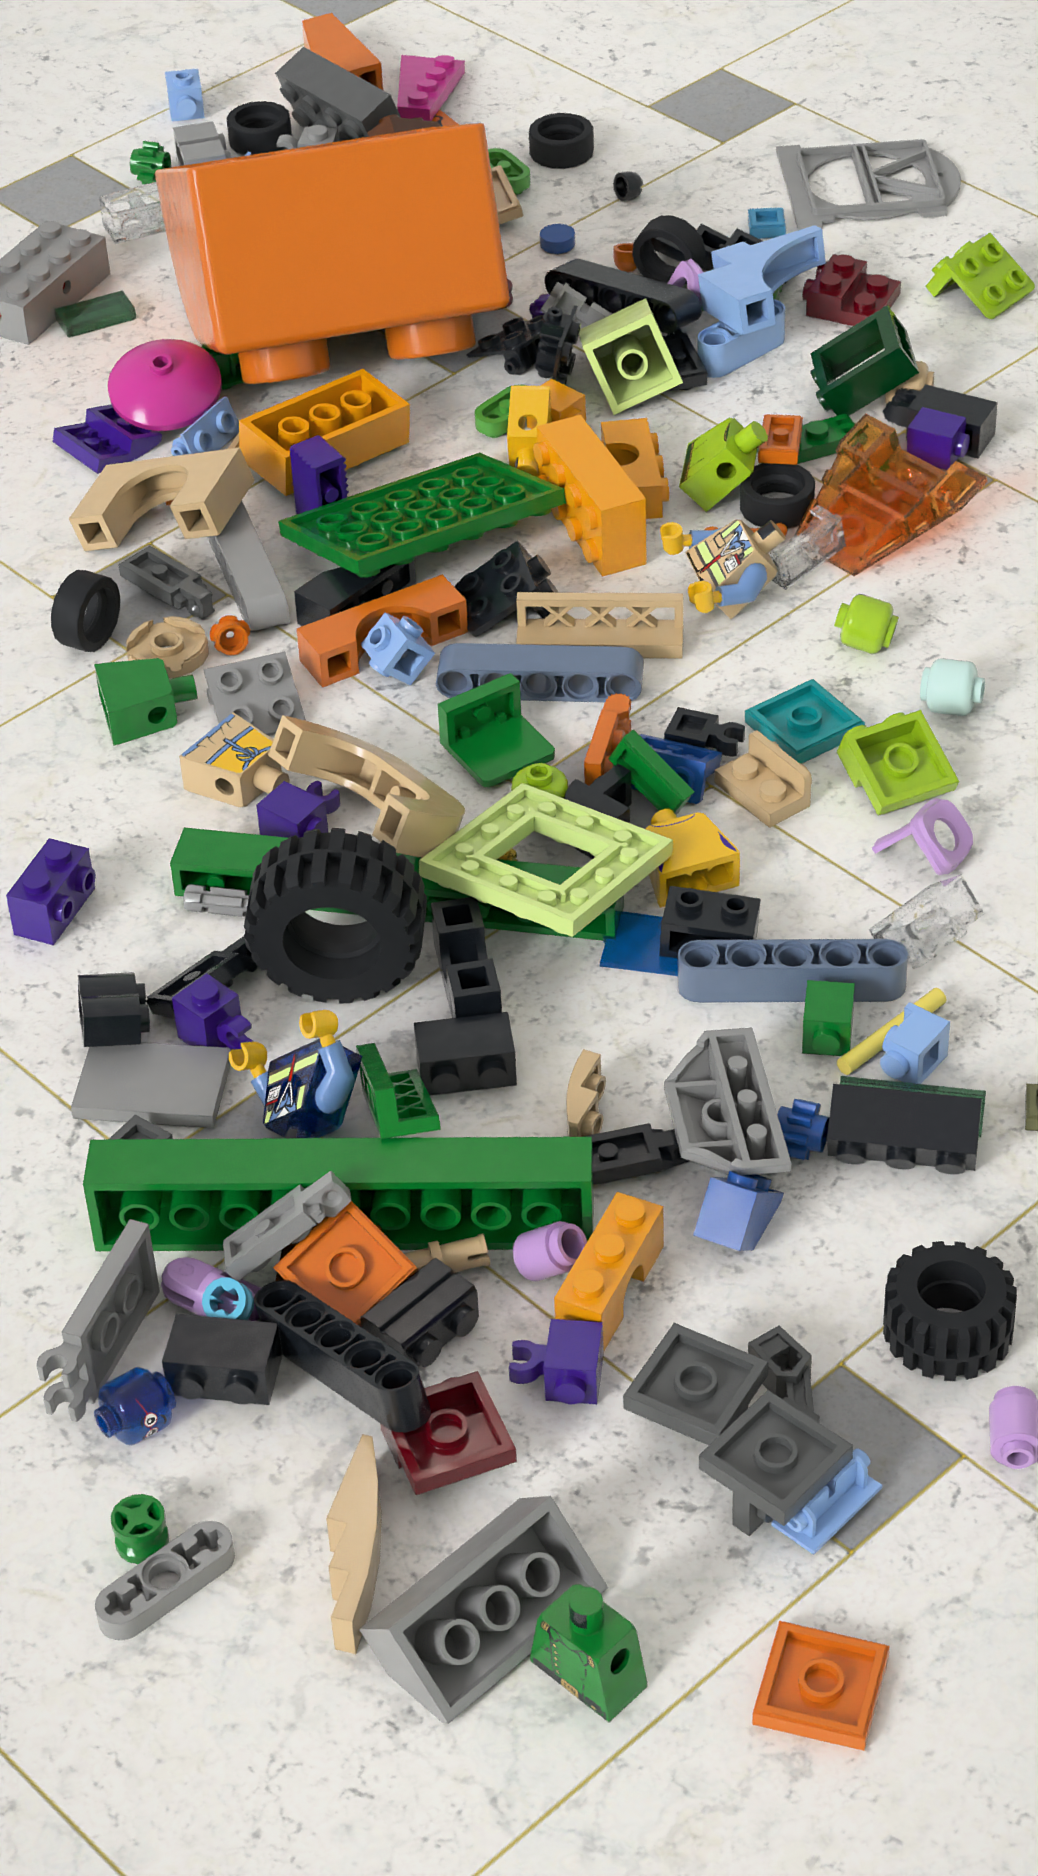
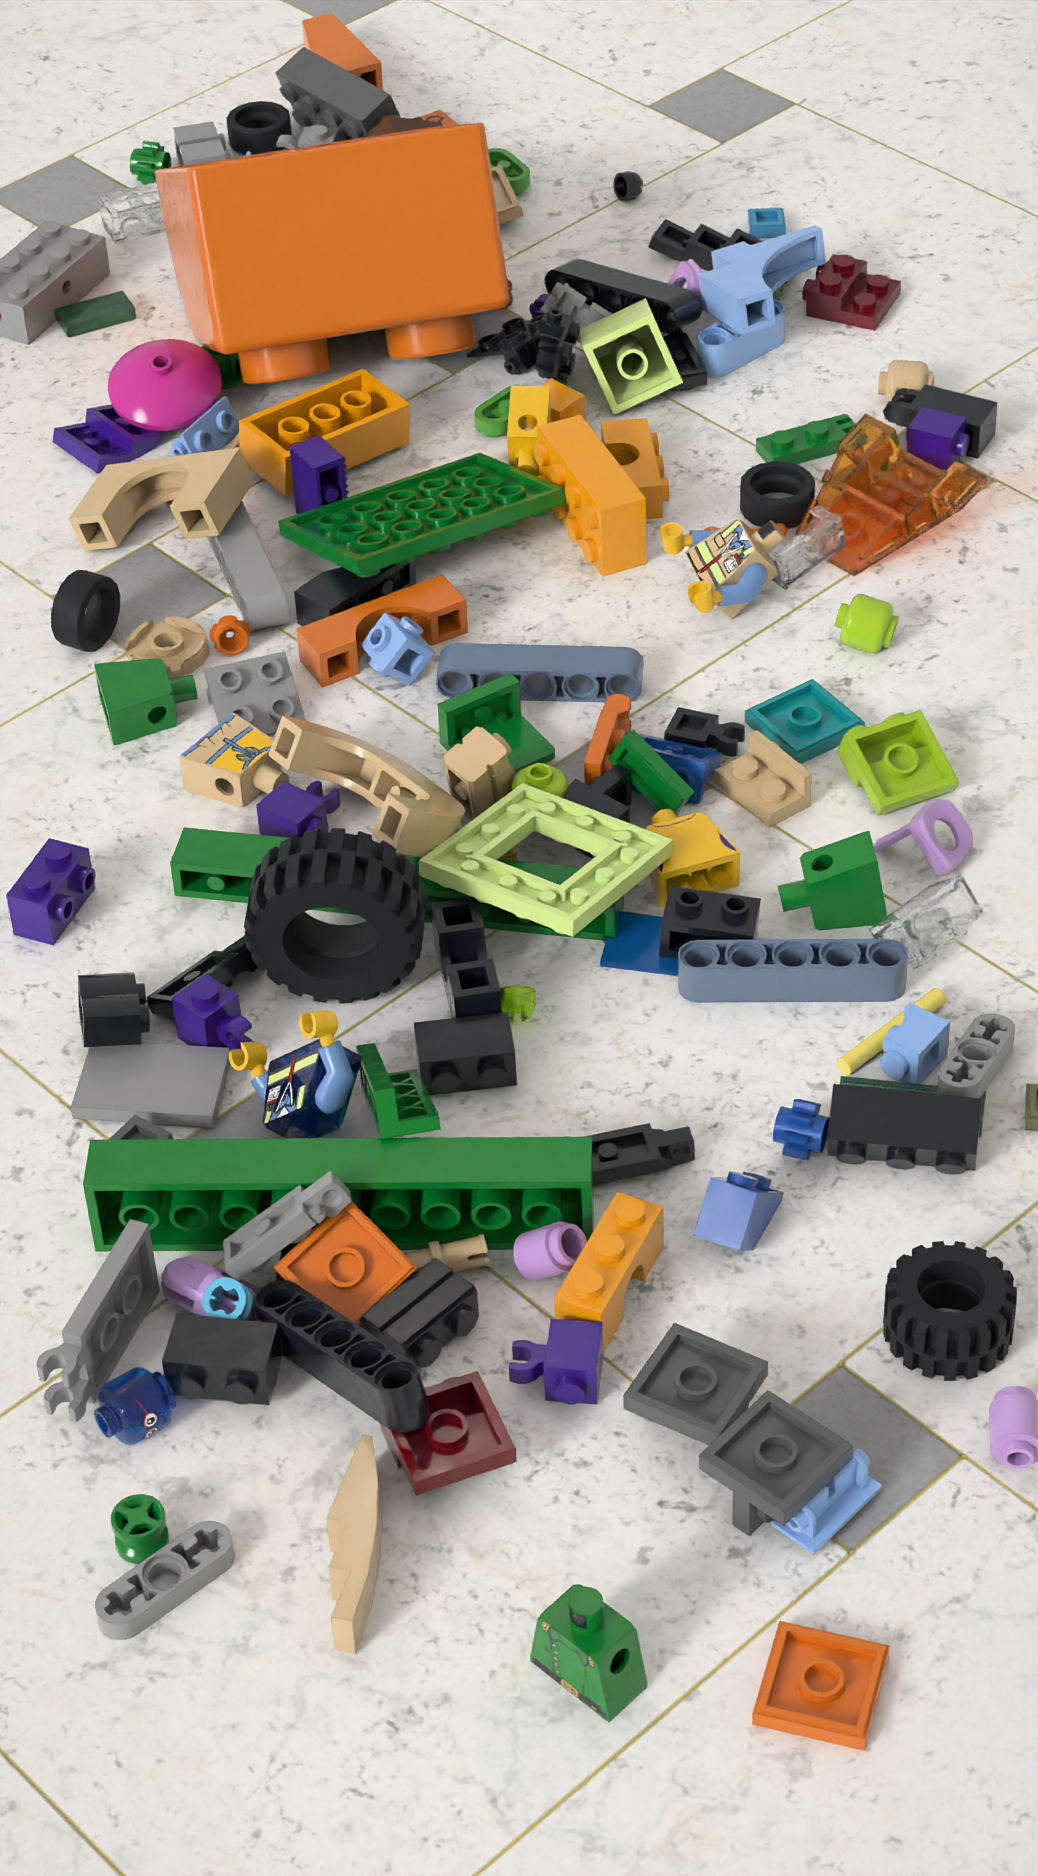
(168, 581): dark grey hinge -> none
(184, 94): light blue brick -> none
(217, 900): light grey axle -> none
(426, 84): dark pink wing -> none
(479, 771): none -> tan brick
(480, 1607): light grey slope -> none
(494, 586): black bracket -> none
(518, 1000): none -> clear neon green hinge
(557, 238): blue tile -> none
(561, 140): black tyre -> none
(583, 1094): tan slope -> none
(623, 257): orange hinge -> none
(640, 631): tan fence -> none
(675, 230): black tyre -> none
(720, 461): lime torso -> none
(726, 1106): light grey wedge -> none
(783, 440): orange plate -> none
(783, 1352): dark grey piece -> none
(828, 1018): green brick -> none
(839, 885): none -> green torso
(871, 378): dark green window -> none
(928, 200): light grey window -> none
(951, 687): light aqua head -> none
(976, 1045): none -> light grey beam
(984, 274): lime bracket -> none

